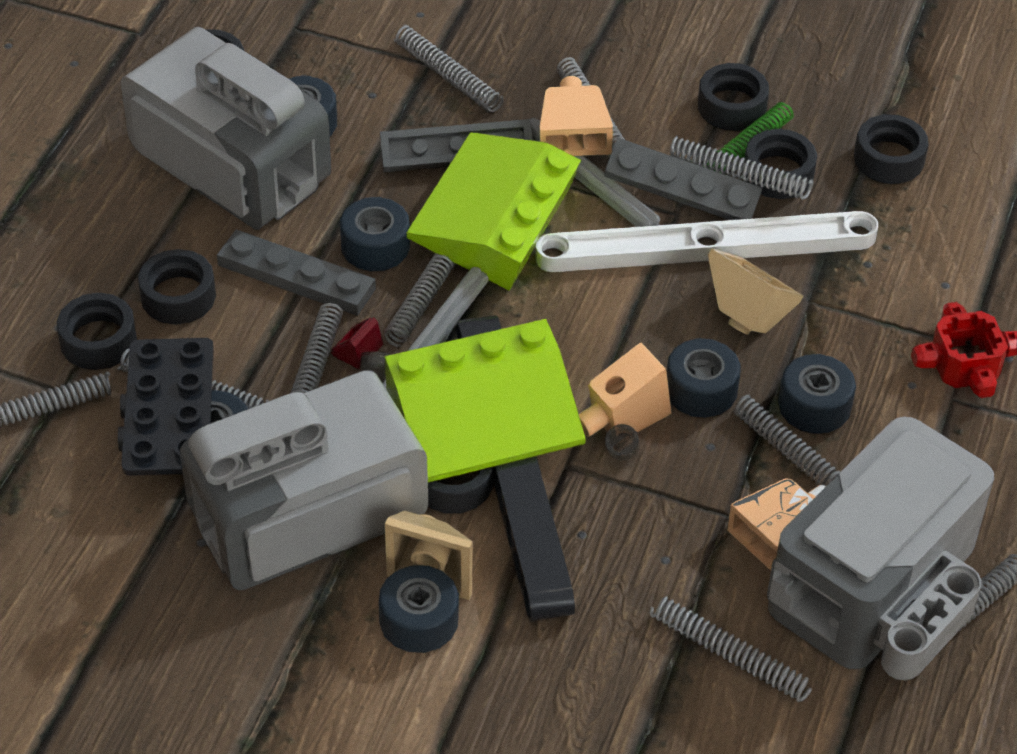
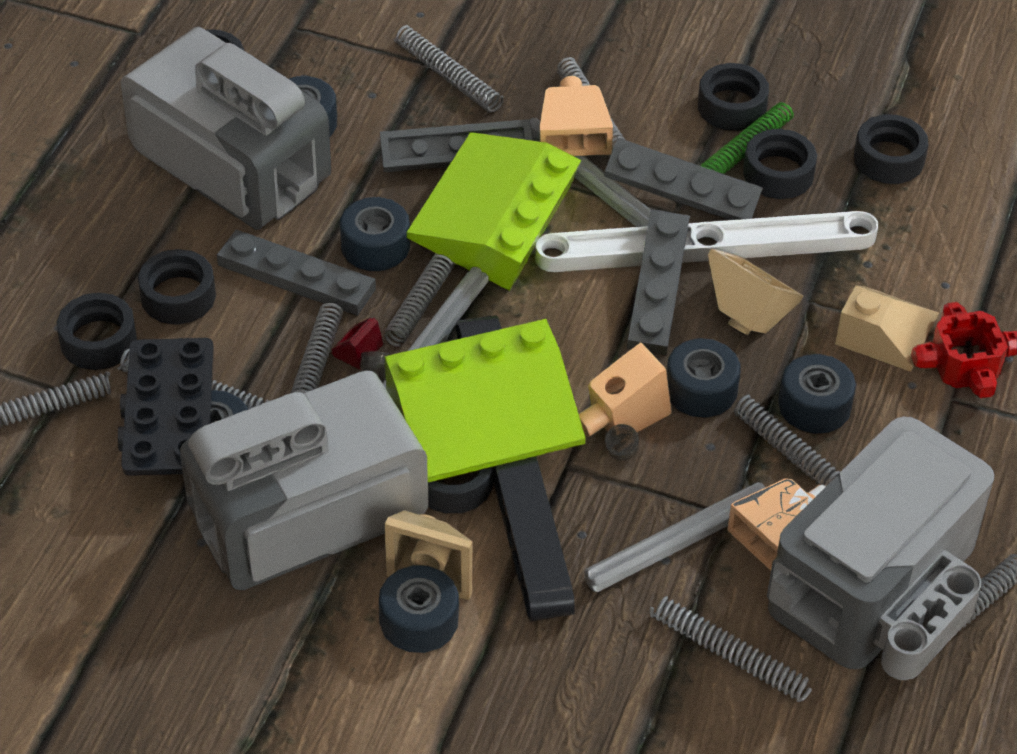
(658, 281): none -> dark grey plate
(663, 543): none -> light grey axle
(739, 165): light grey piece -> none
(883, 326): none -> tan slope

